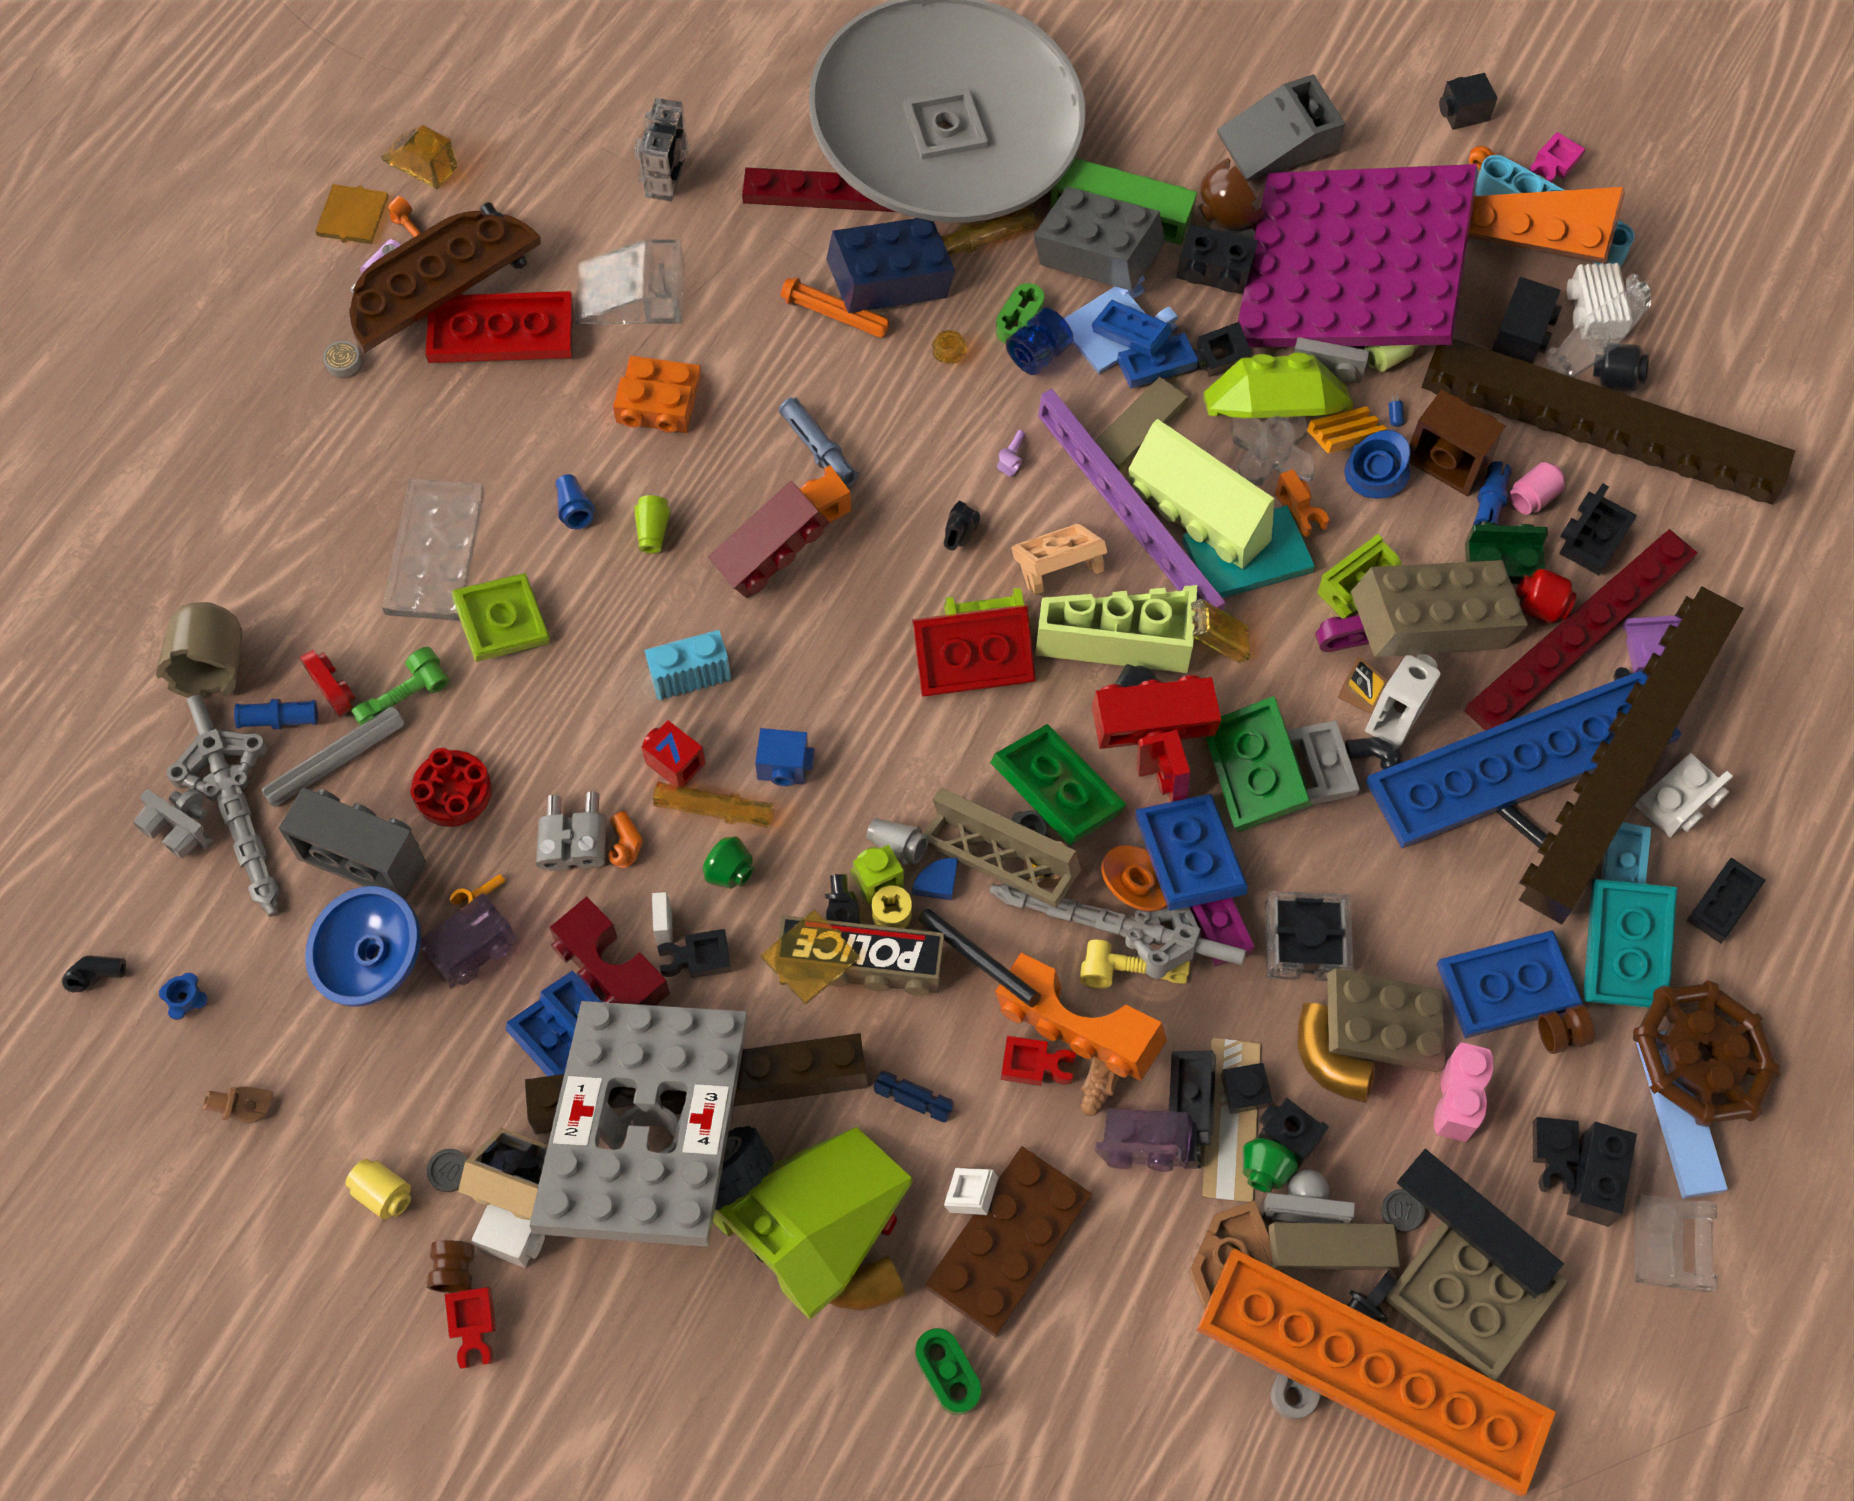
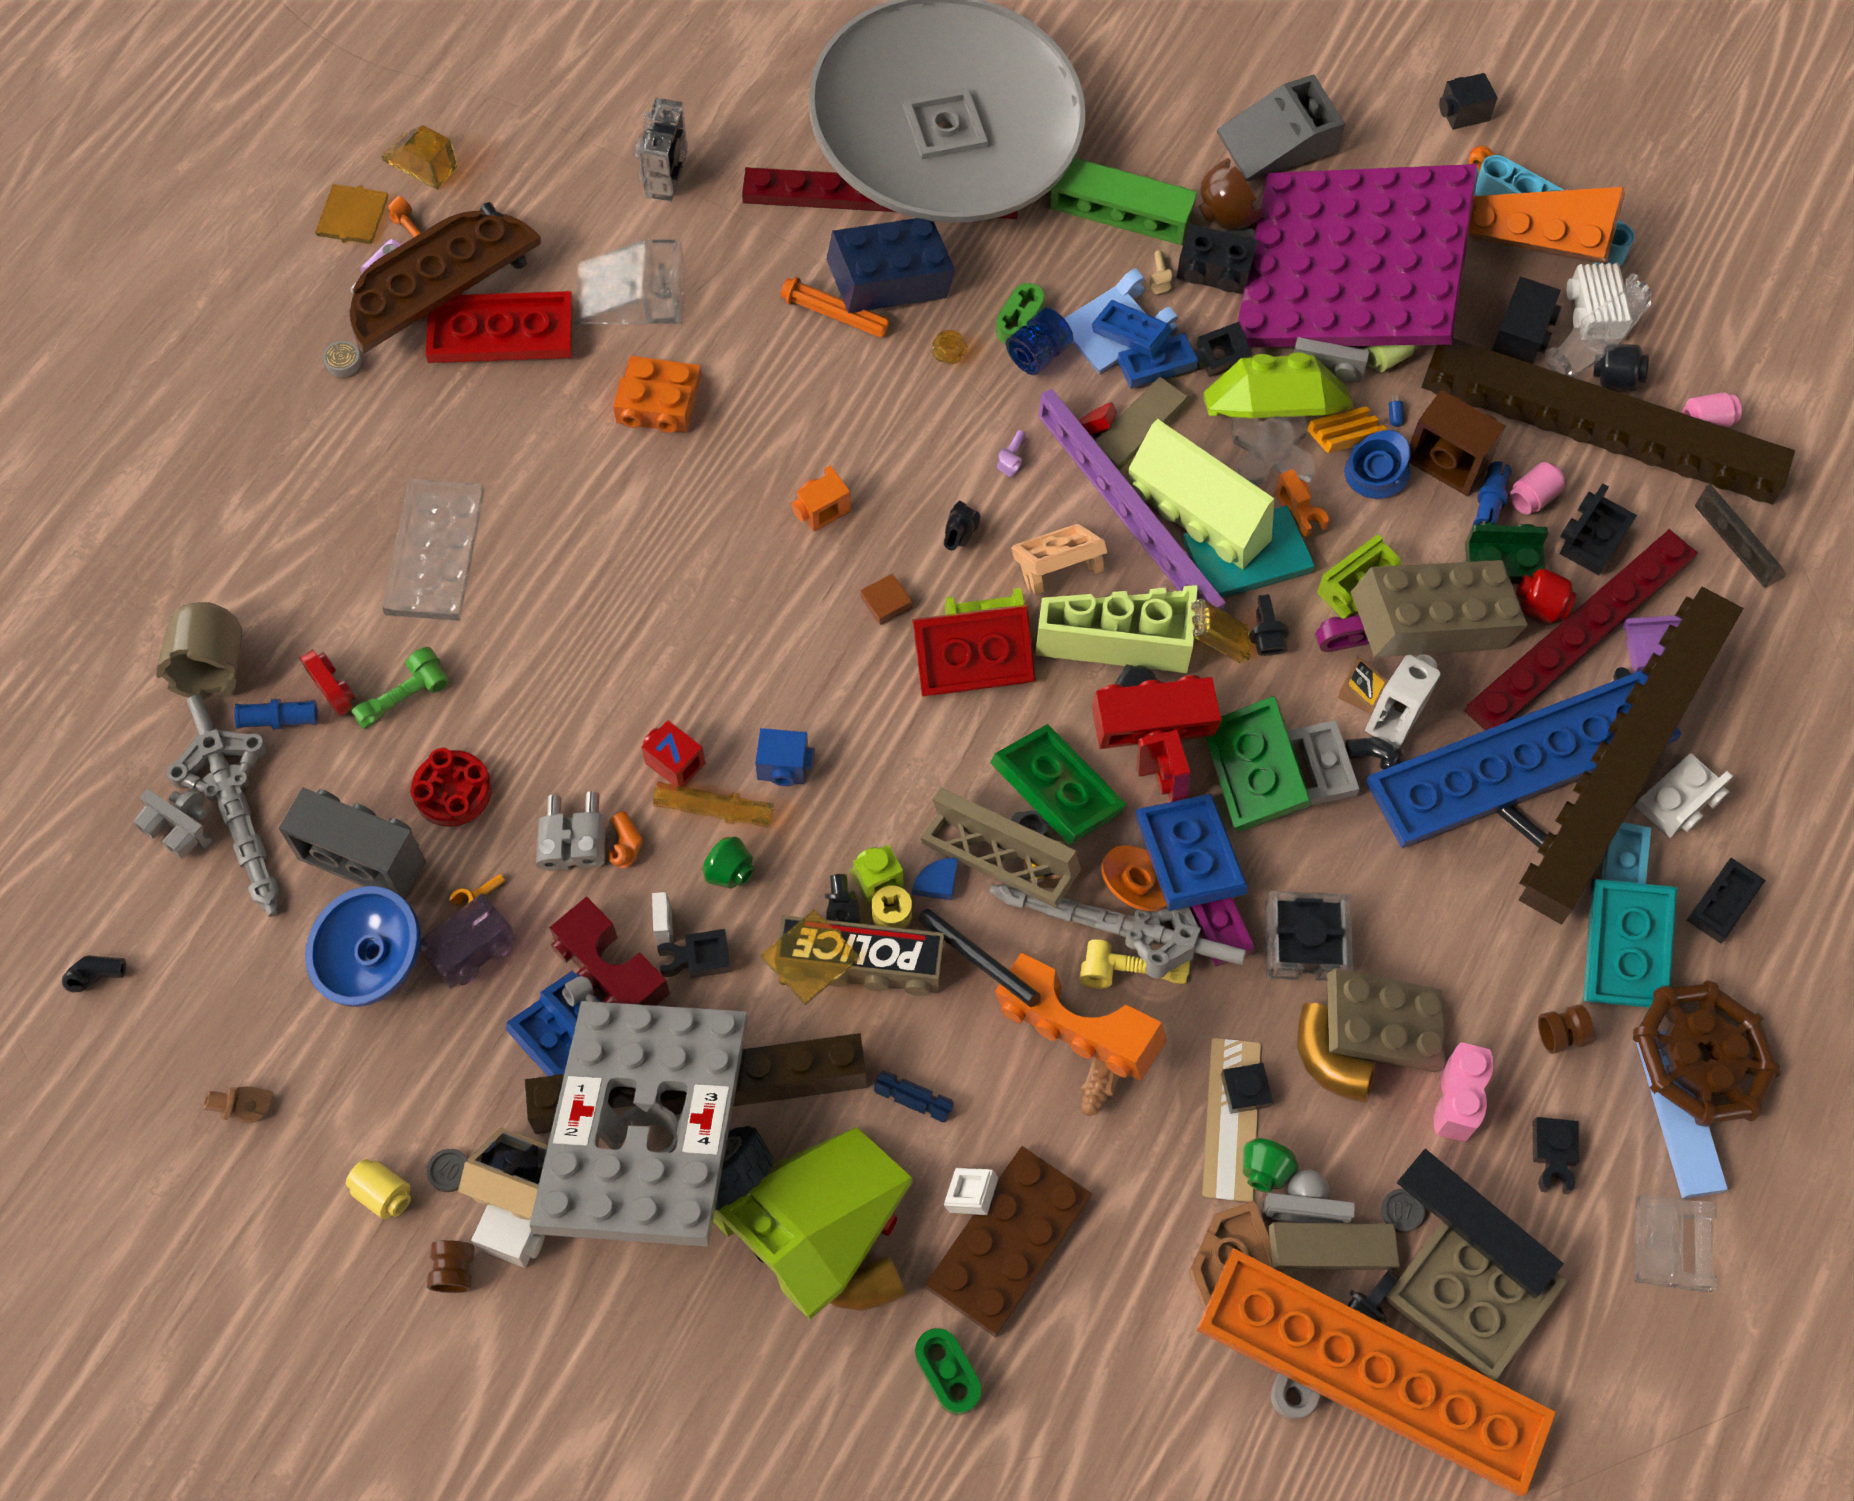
(175, 987): blue plate -> none
(332, 756): light grey axle -> none
(470, 1316): red plate -> none
(500, 617): lime tile -> none
(573, 504): blue cone -> none
(579, 990): none -> light grey hand
(651, 522): lime cone -> none
(688, 664): medium azure brick -> none
(769, 540): dark red brick -> none
(823, 449): sand blue pin -> none
(886, 599): none -> dark orange tile
(905, 840): light grey cone -> none
(972, 237): clear yellow pin -> none
(1028, 1061): red plate -> none
(1099, 238): dark grey brick -> none
(1099, 419): none -> red tile
(1146, 1138): clear purple bracket -> none
(1161, 279): none -> tan hand
(1194, 1093): black hinge -> none
(1268, 634): none -> black piece
(1300, 1142): black brick -> none
(1508, 983): blue tile -> none
(1557, 157): dark pink plate -> none
(1602, 1174): black brick -> none
(1715, 408): none -> bright pink brick
(1739, 537): none -> clear smoke slope

